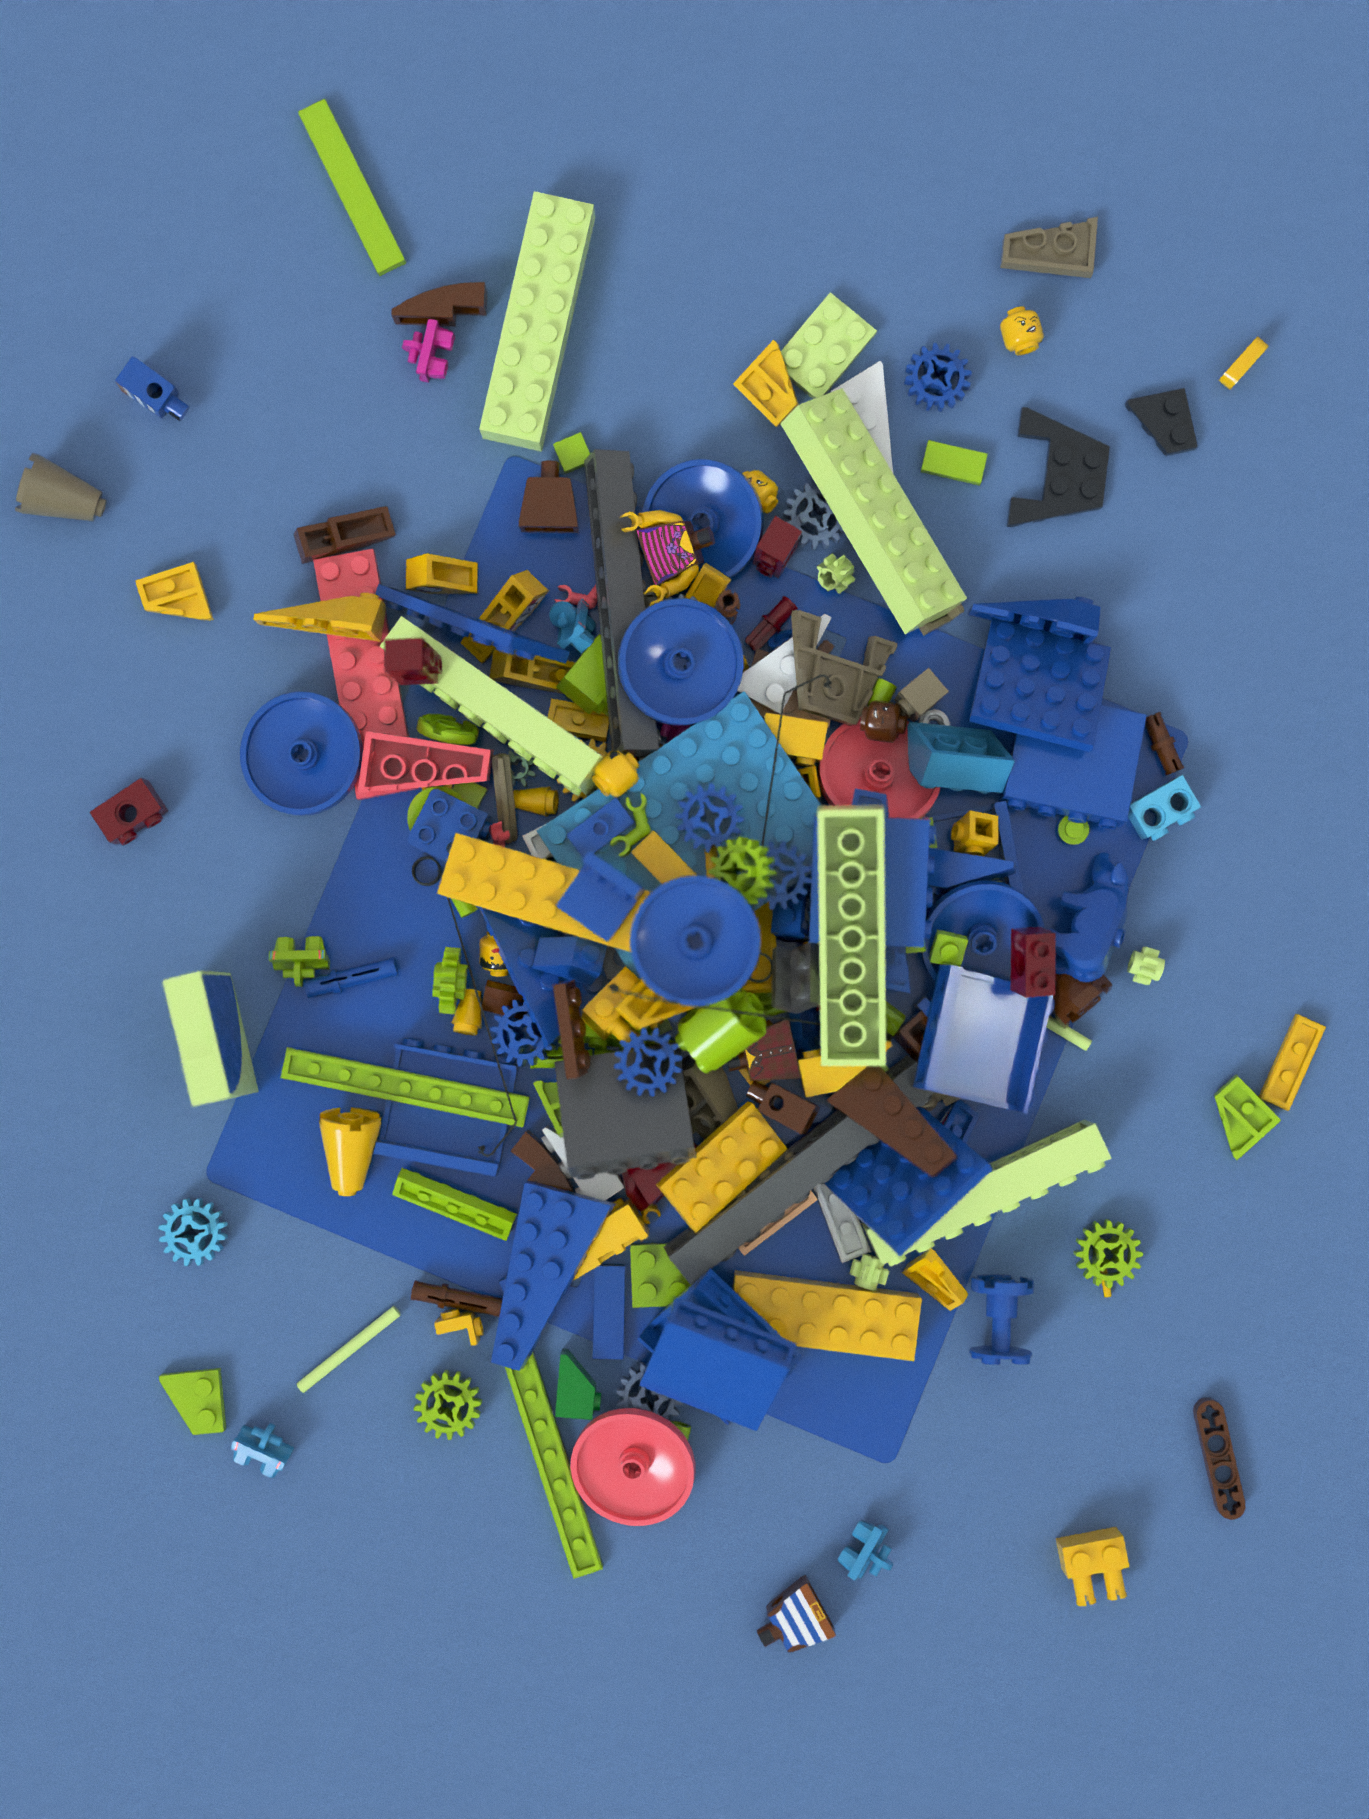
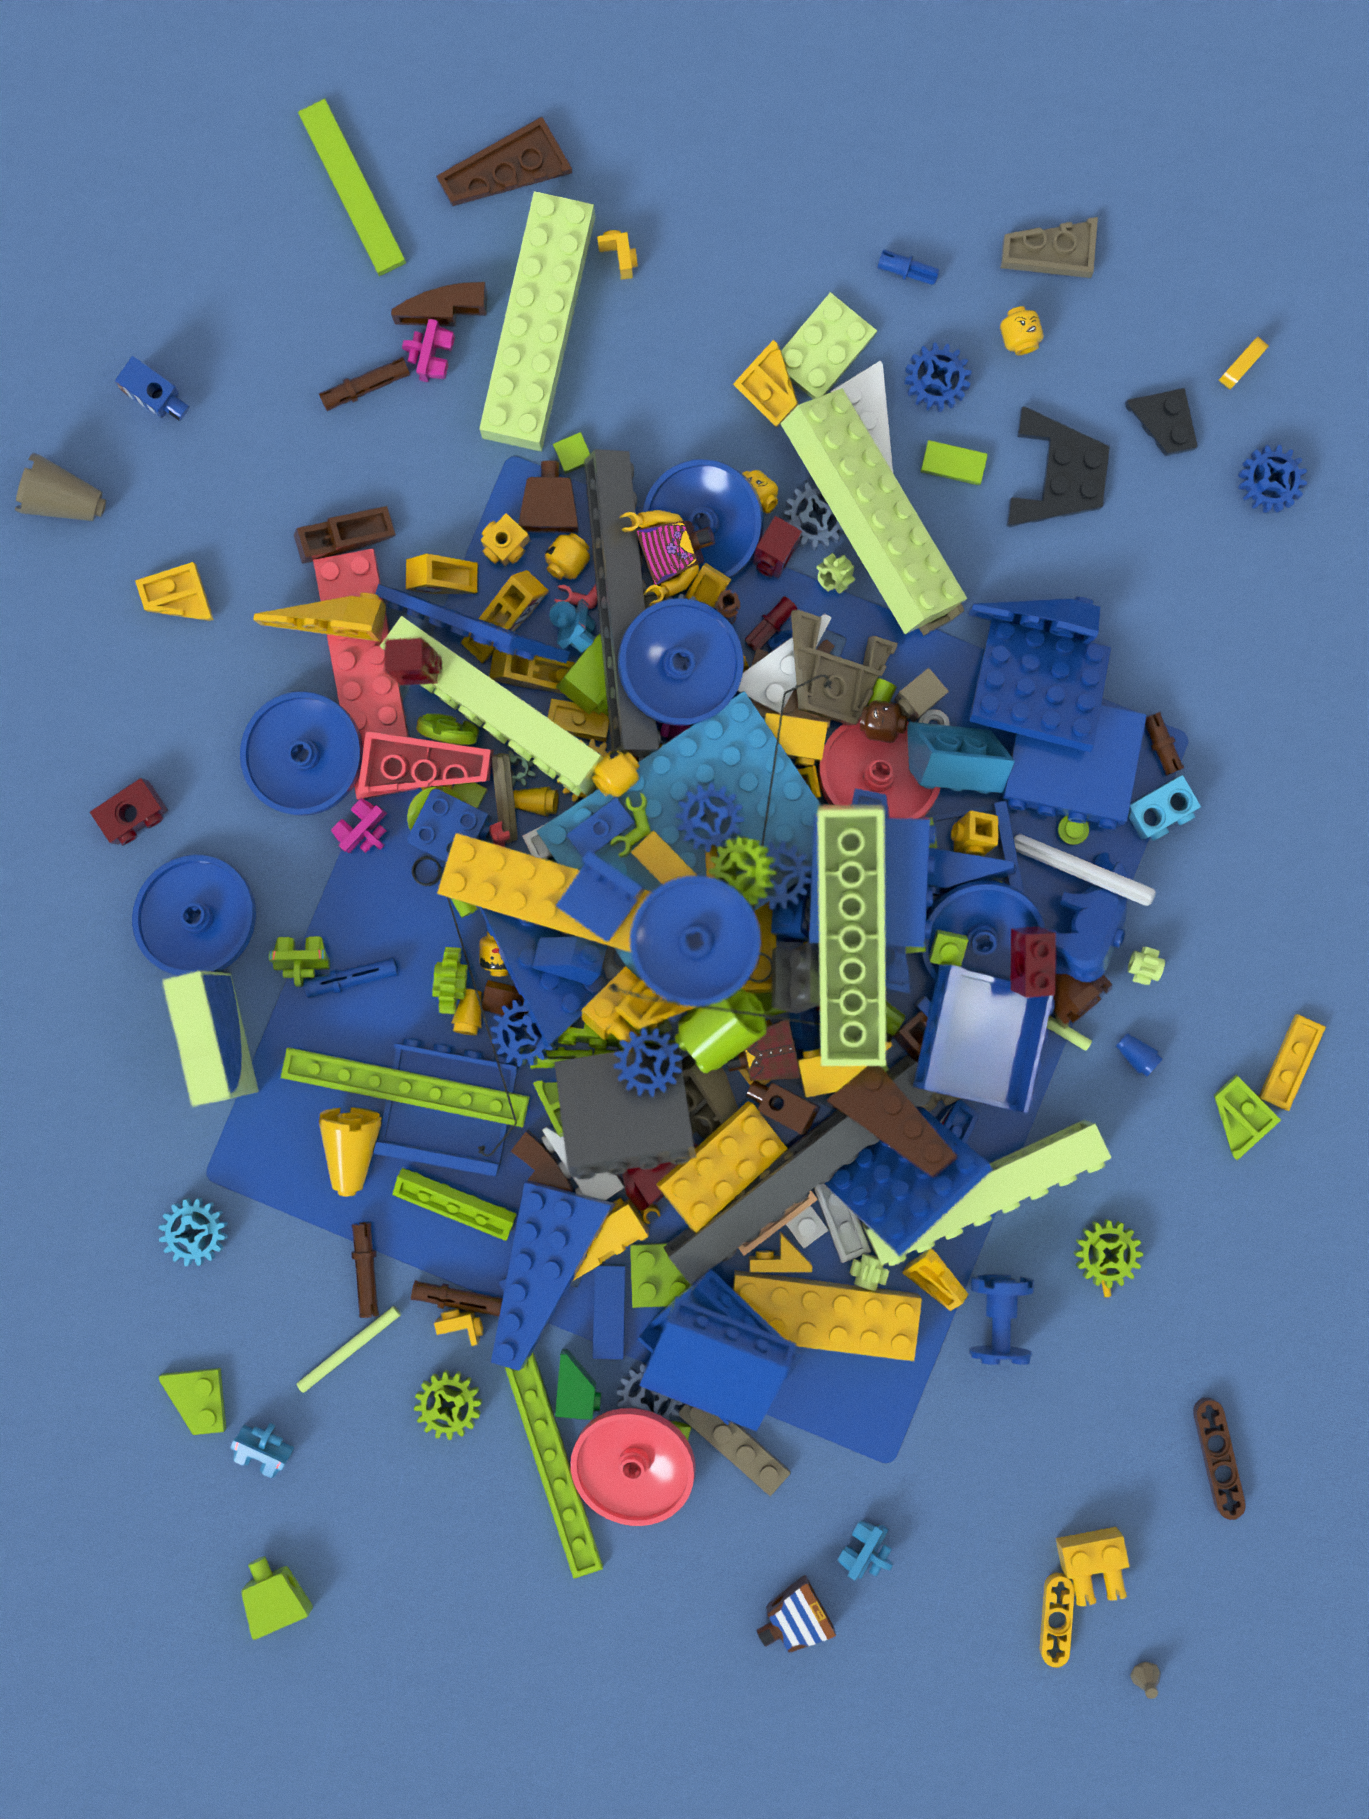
(194, 915): none -> blue dish
(273, 1599): none -> lime torso
(361, 385): none -> reddish brown pin
(365, 1272): none -> reddish brown pin
(370, 817): none -> dark pink hips
(504, 530): none -> yellow brick
(509, 164): none -> reddish brown wing
(567, 556): none -> yellow head
(571, 1029): reddish brown plate -> none
(619, 241): none -> yellow bracket
(738, 1448): none -> dark tan plate
(789, 1260): none -> yellow slope
(807, 1227): none -> white plate
(907, 267): none -> blue axle
(1067, 1598): none -> yellow beam
(1084, 870): none -> white axle
(1139, 1054): none -> blue cone
(1146, 1677): none -> dark tan rock
(1278, 489): none -> blue gear

